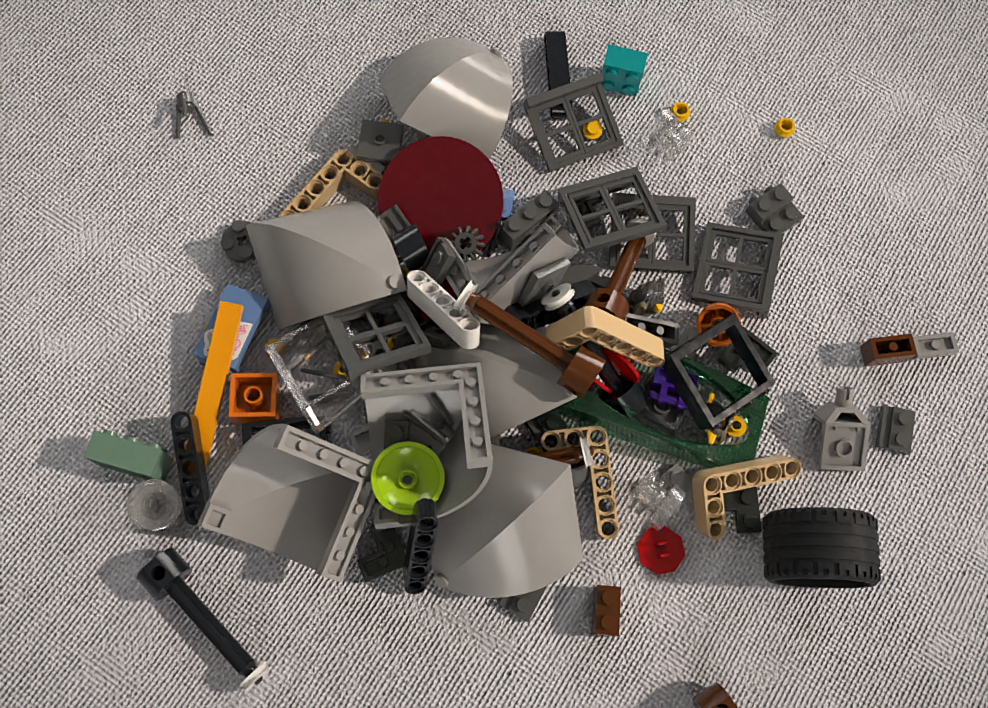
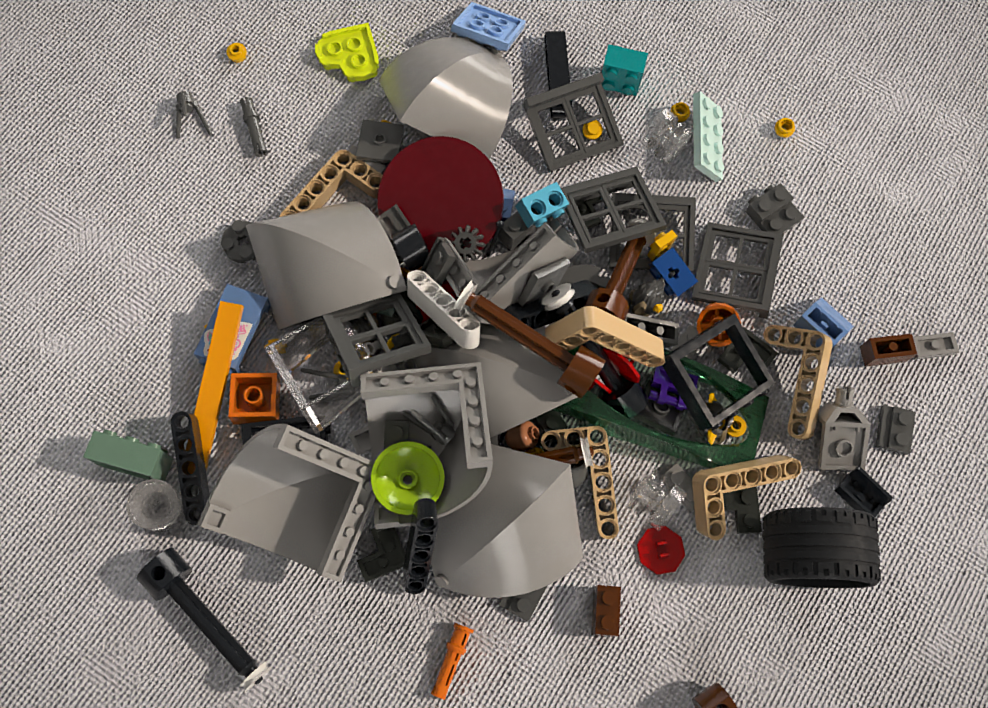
(236, 56): none -> yellow plate
(252, 118): none -> dark grey pin
(349, 50): none -> neon yellow plate
(455, 648): none -> orange pin
(488, 26): none -> light blue plate
(522, 436): none -> nougat head
(540, 202): none -> medium azure brick
(661, 244): none -> yellow plate
(681, 280): none -> blue brick
(707, 137): none -> light aqua plate
(805, 374): none -> tan beam
(825, 319): none -> medium blue slope
(863, 492): none -> black bracket

